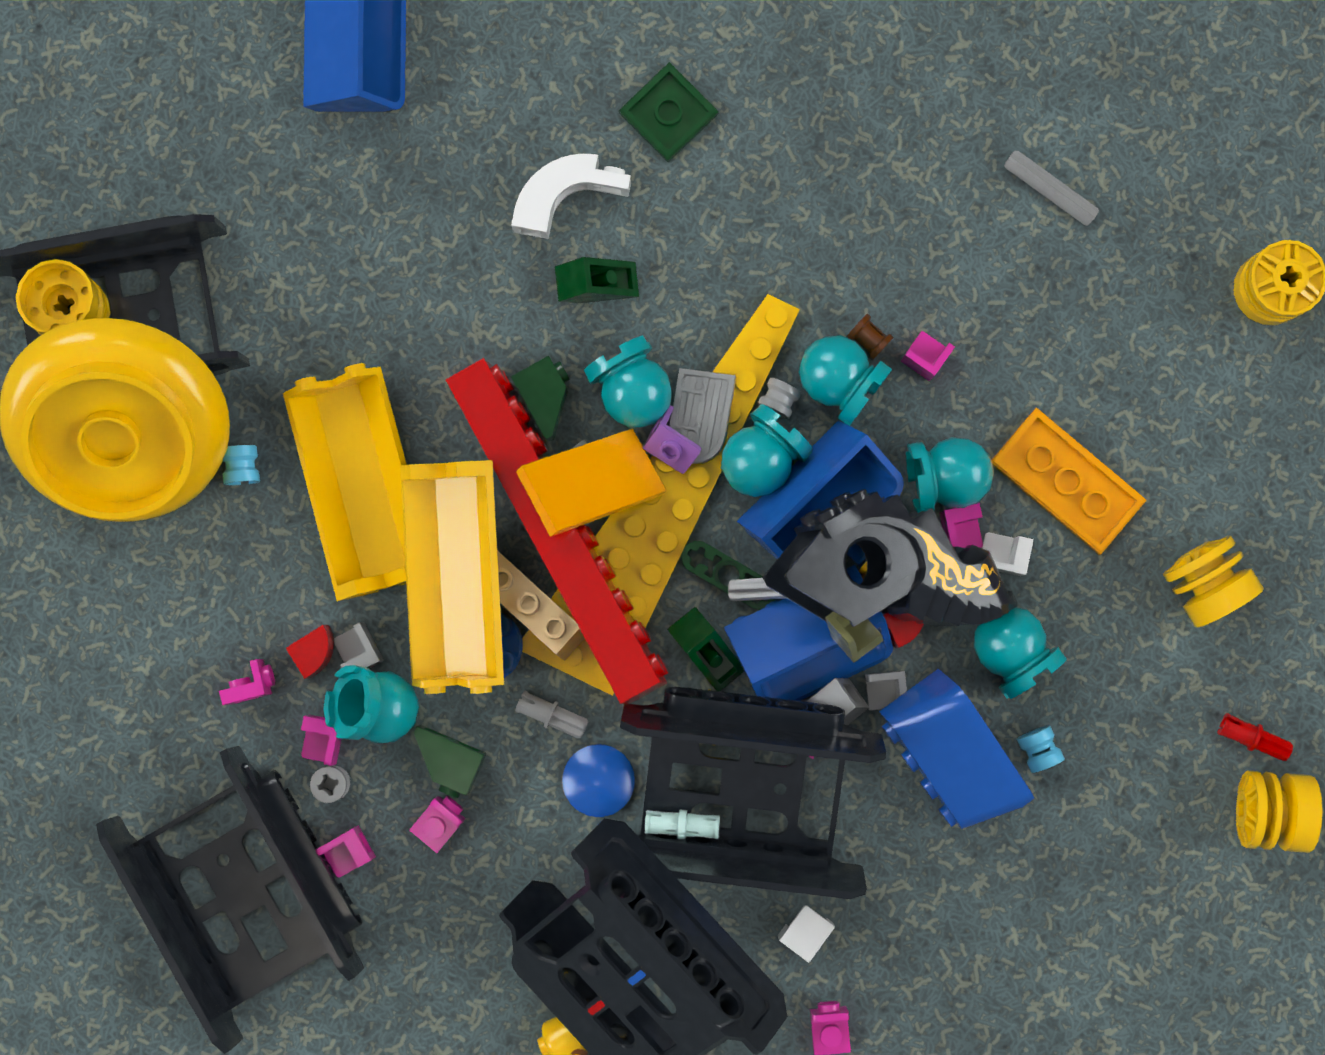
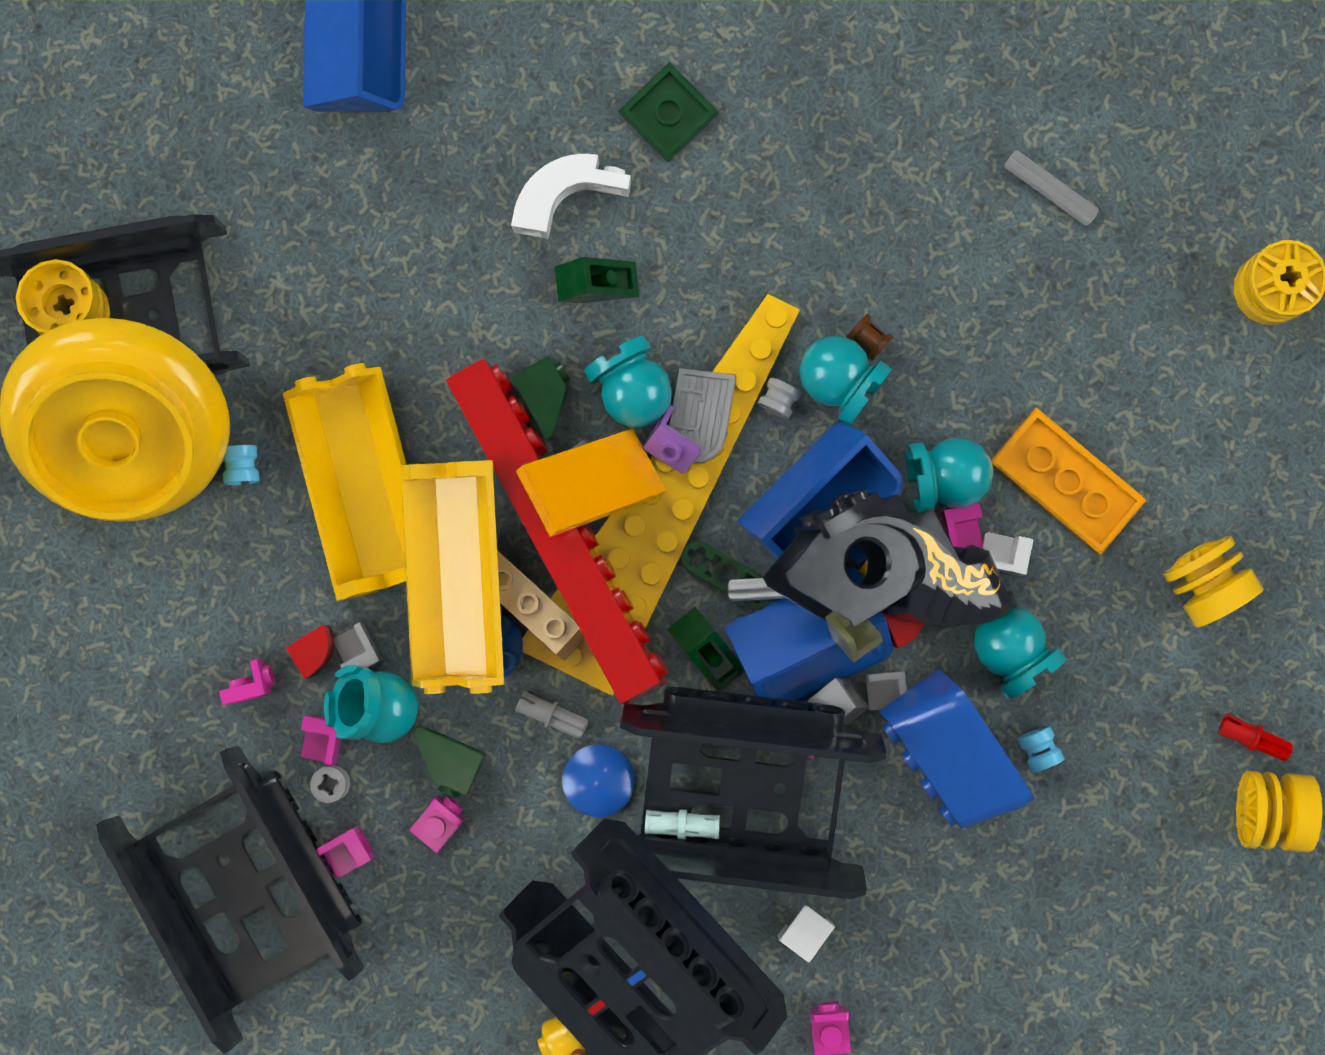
(761, 456): teal tile -> none
(926, 355): dark pink panel -> none

